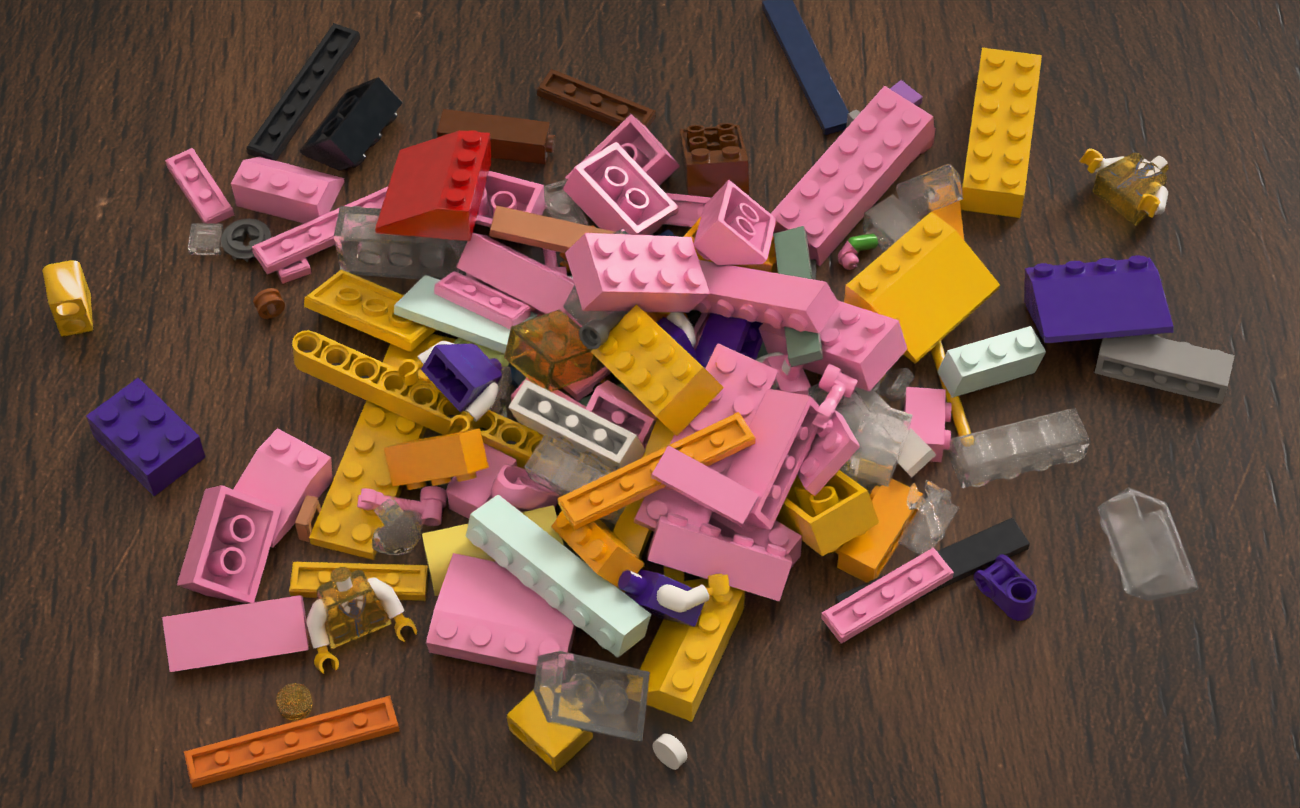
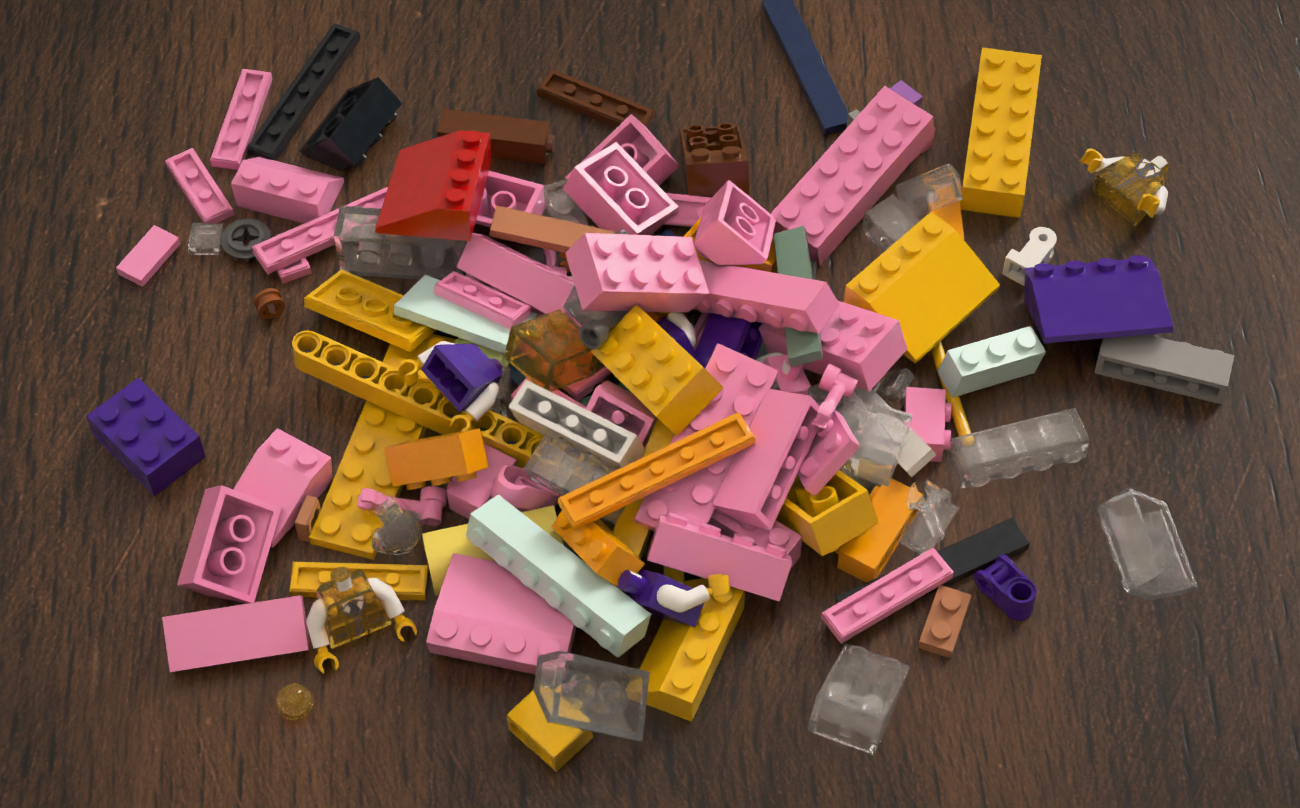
(68, 297): yellow piece -> none
(148, 255): none -> bright pink tile
(241, 119): none -> bright pink tile
(291, 741): orange tile -> none
(670, 751): white tile -> none
(705, 486): bright pink tile -> none
(855, 244): arm -> none
(858, 698): none -> clear slope
(944, 621): none -> nougat plate
(1037, 251): none -> white leg

